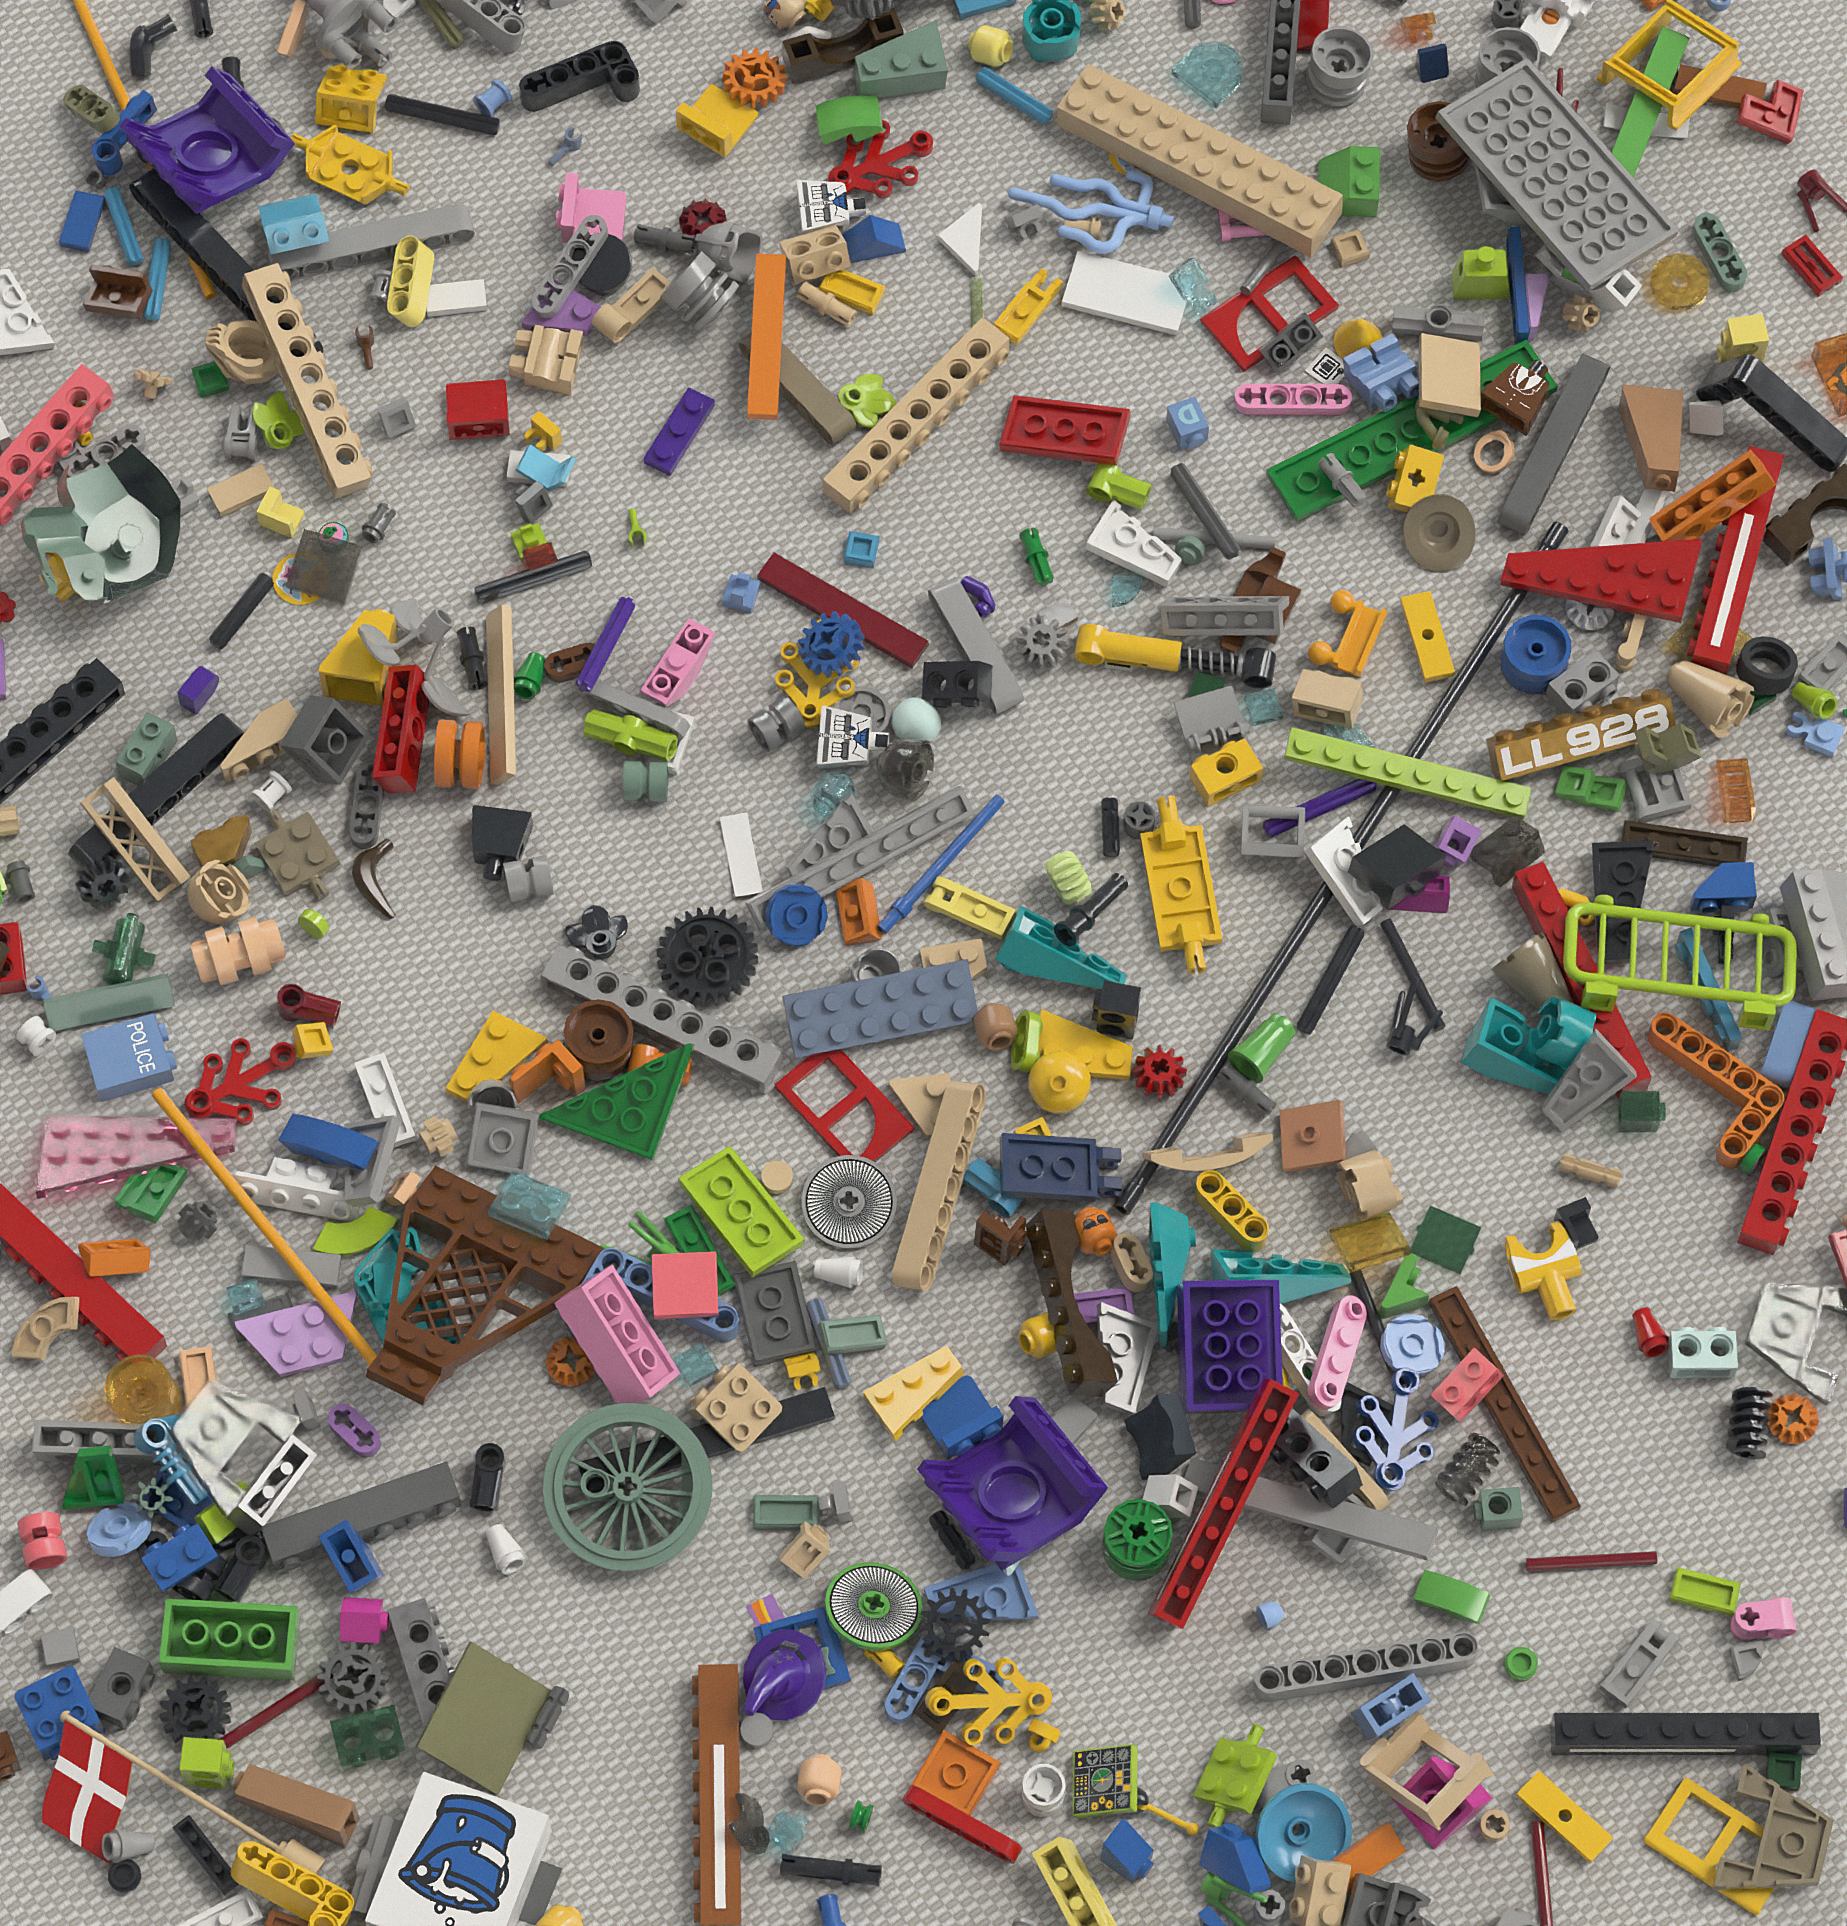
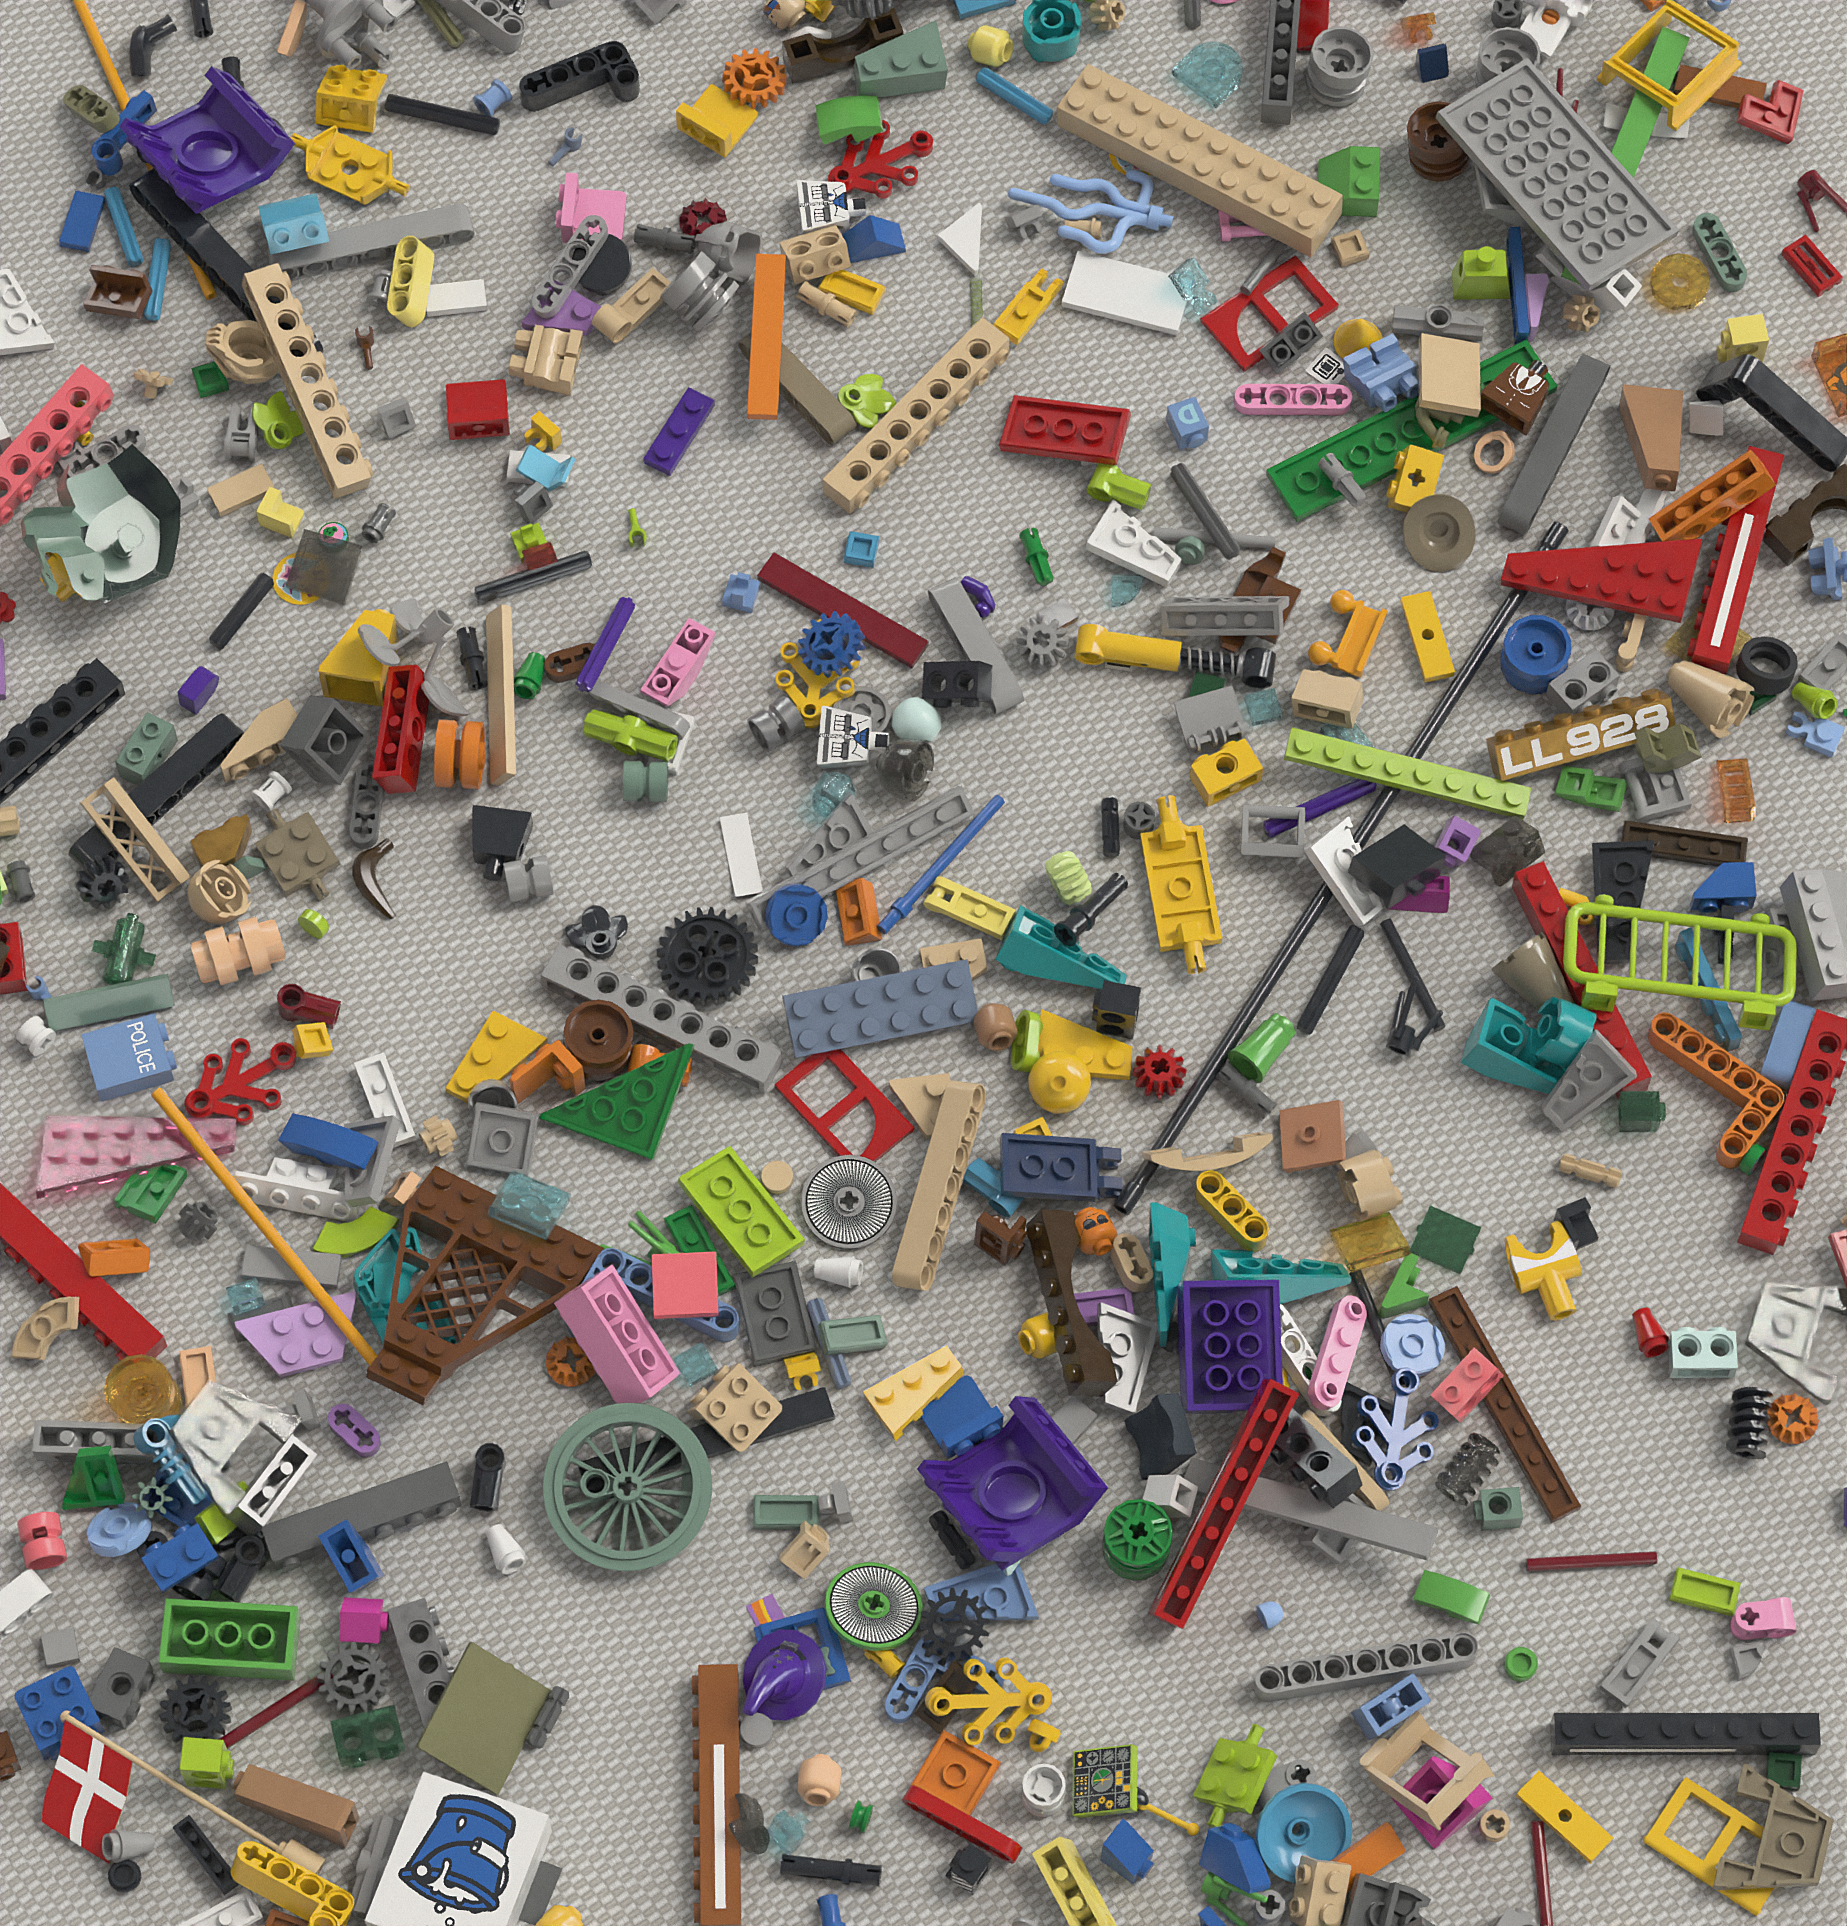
(969, 1868): none -> black brick

